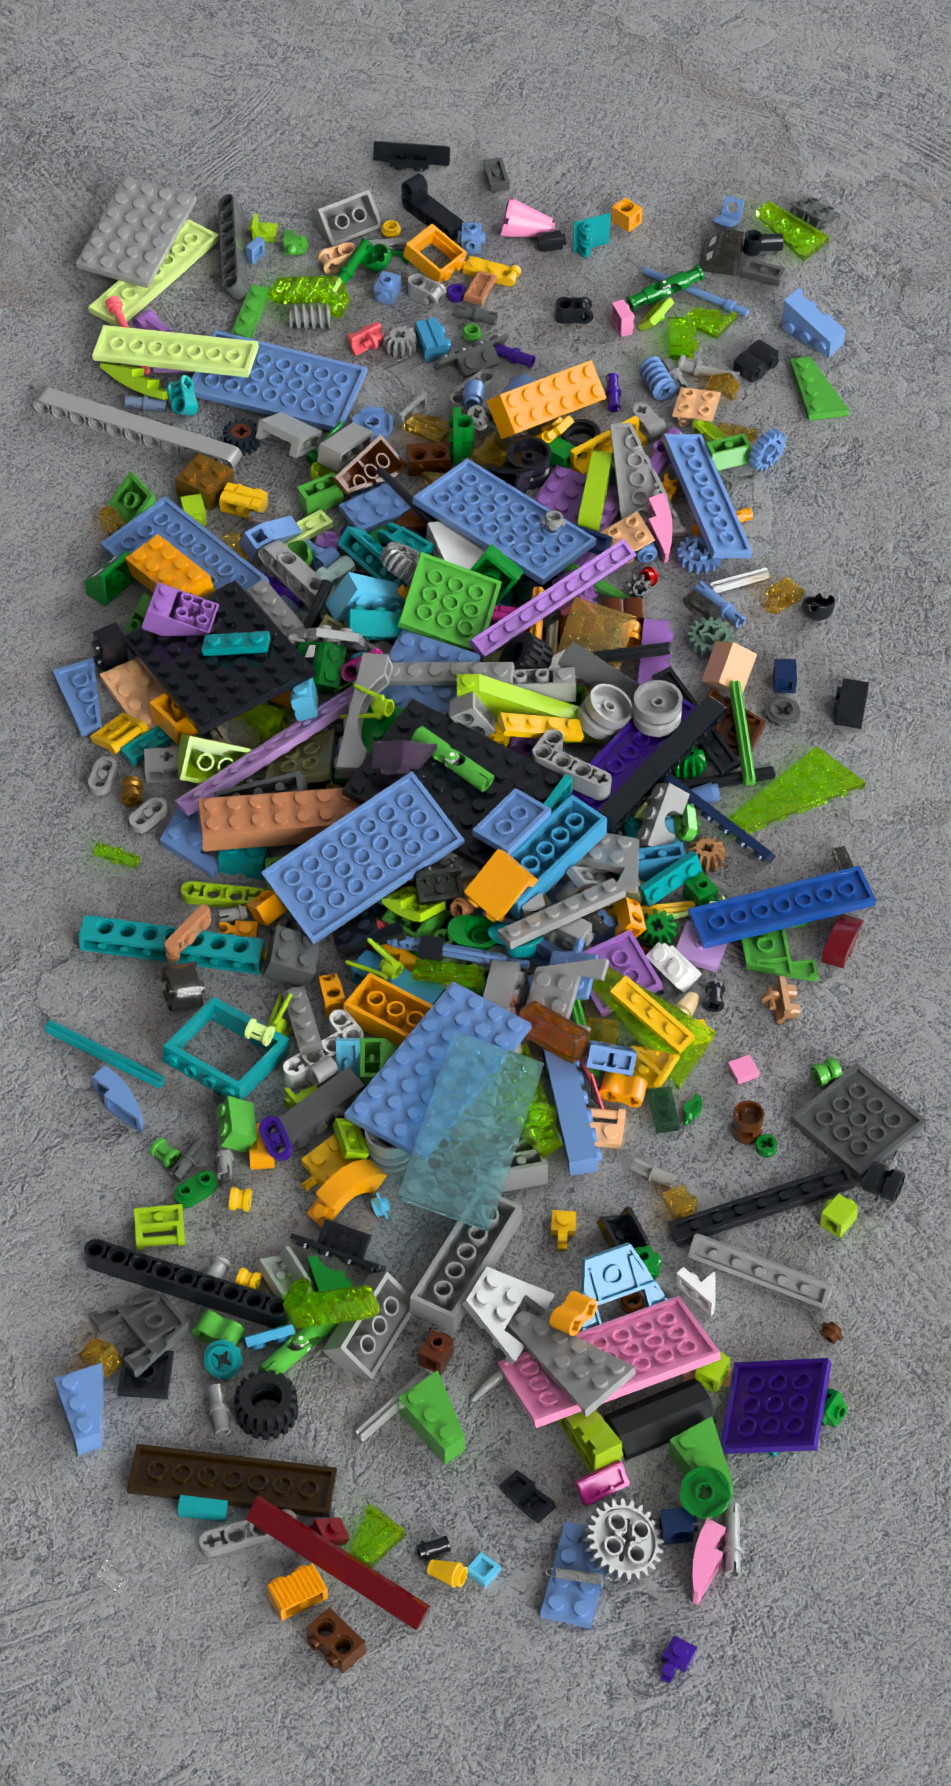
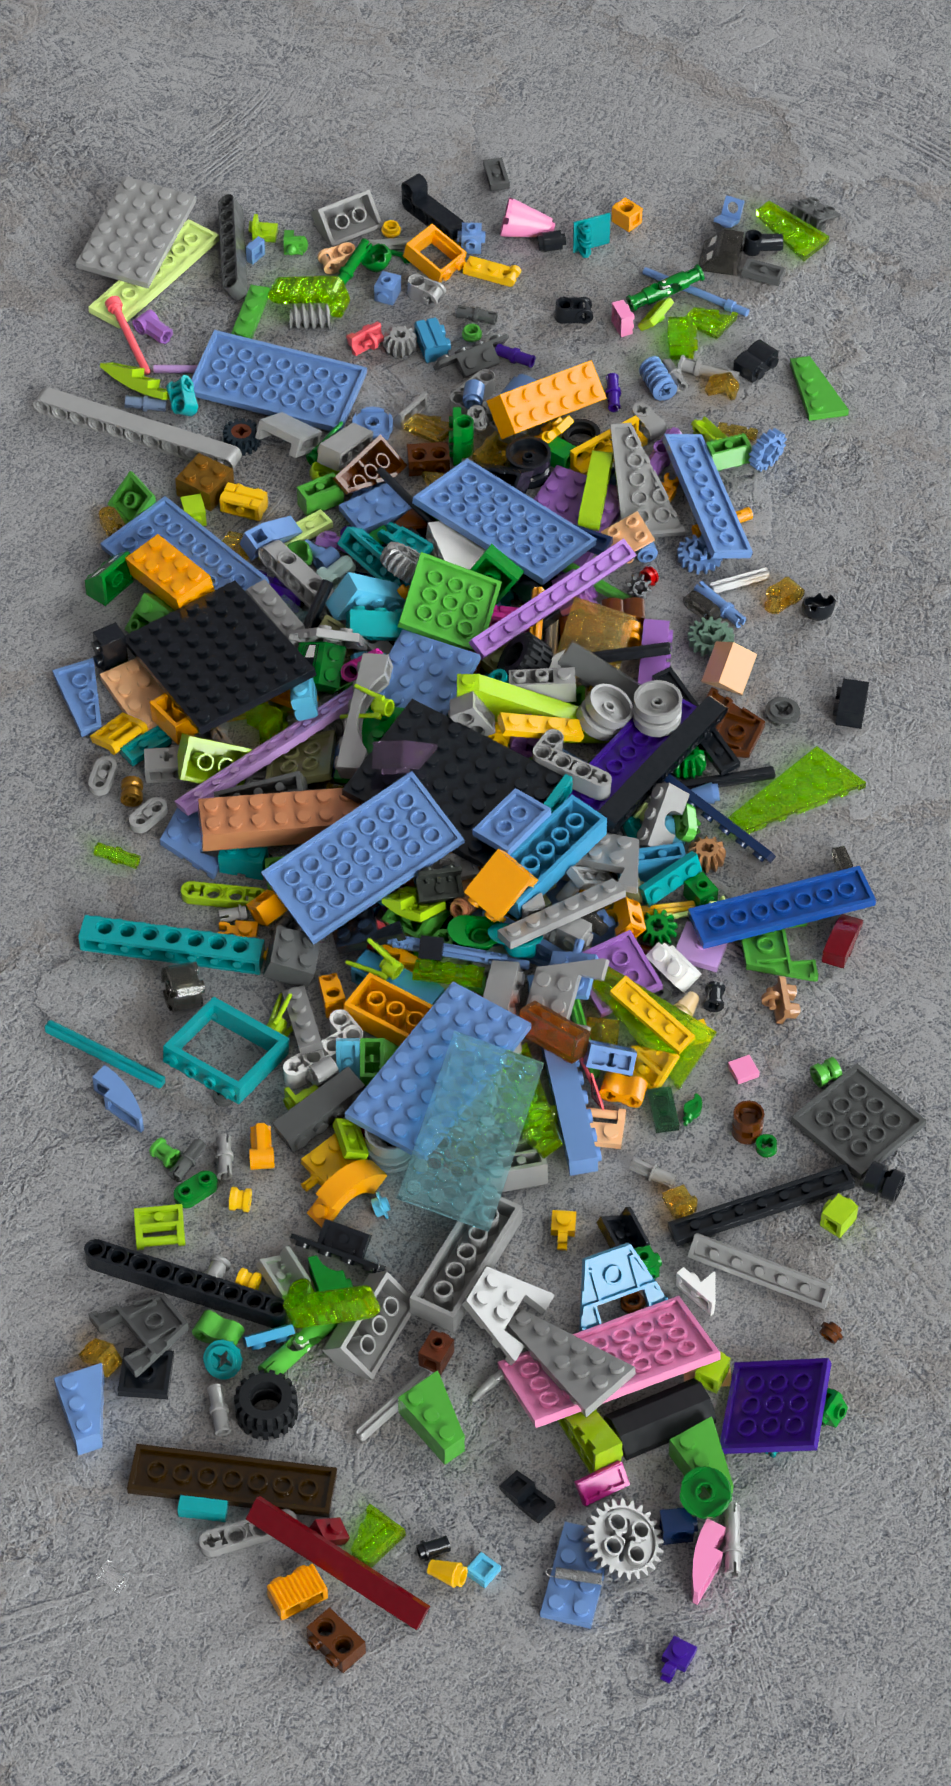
(175, 351): yellowish green plate -> none
(179, 613): medium lavender slope -> none
(187, 933): nougat plate -> none
(236, 643): teal plate -> none
(236, 1124): bright green brick -> none
(257, 518): clear bracket -> none
(259, 1032): yellowish green bush -> none
(275, 1140): dark purple plate -> none
(411, 155): black bracket -> none
(445, 754): bright green piece -> none
(446, 672): light grey plate -> none
(456, 293): dark purple tile -> none
(480, 288): nougat plate -> none
(553, 520): light grey plate -> none
(573, 1313): light orange axle -> none
(660, 524): bright pink slope -> none
(695, 405): light nougat hinge -> none
(742, 733): bright green axle -> none
(785, 675): dark blue brick -> none
(810, 325): medium blue wedge -> none

